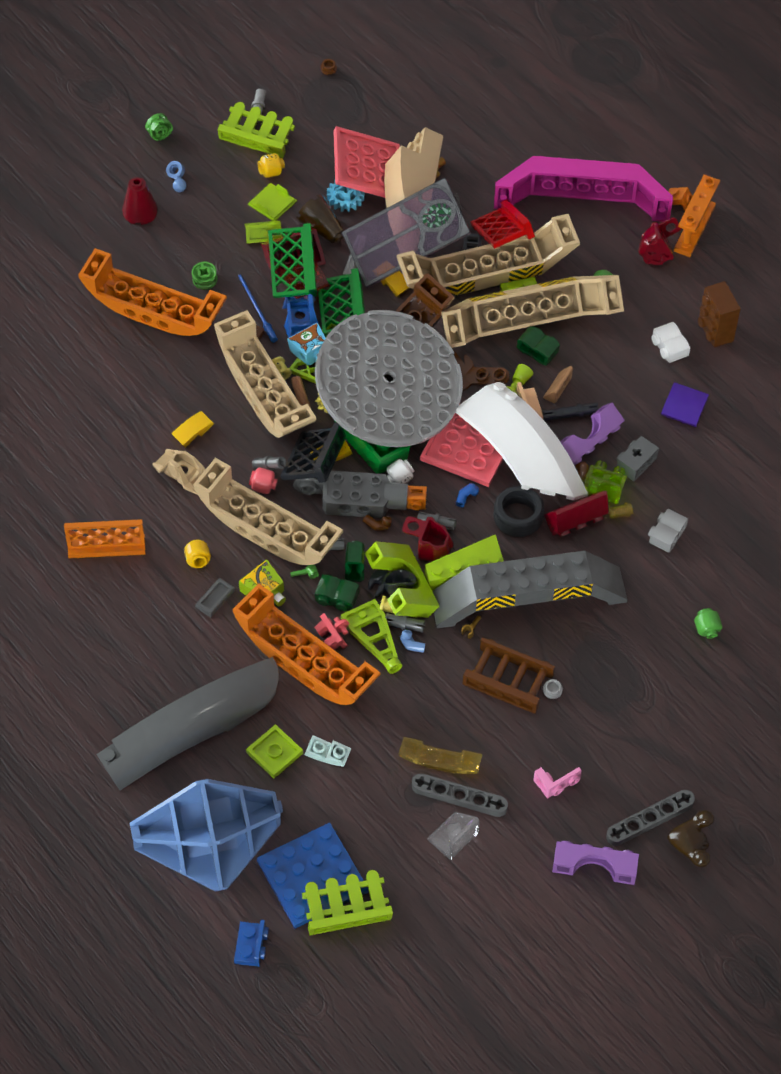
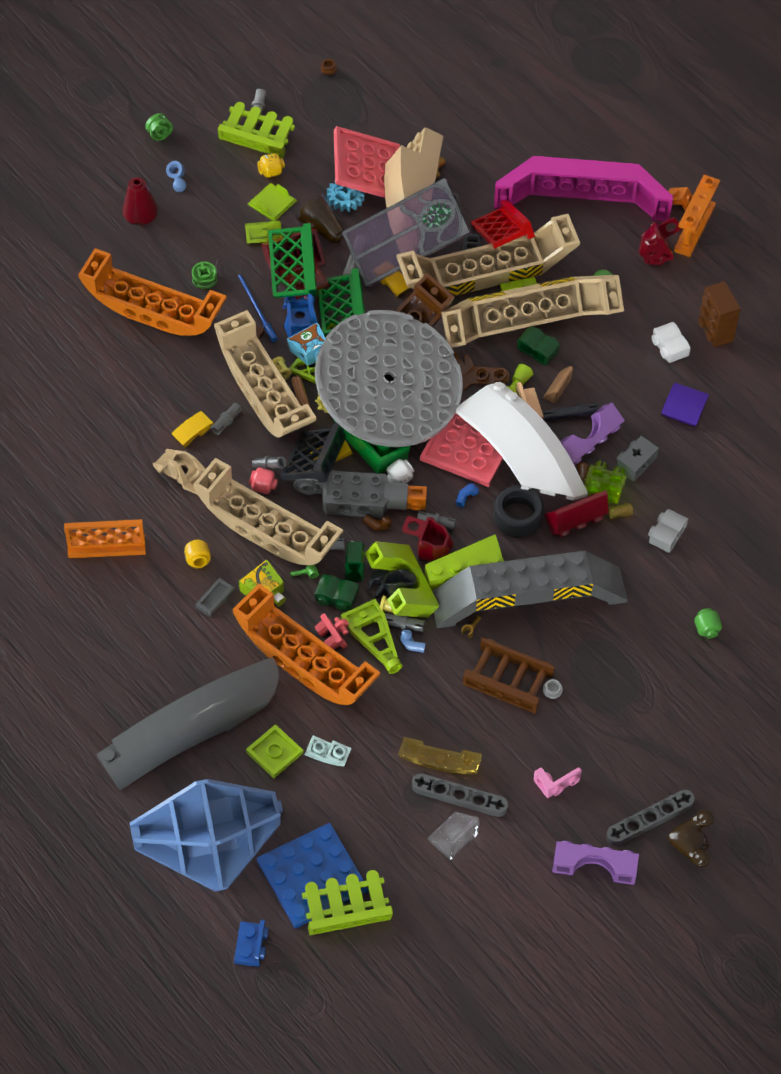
(226, 418): none -> dark grey pin

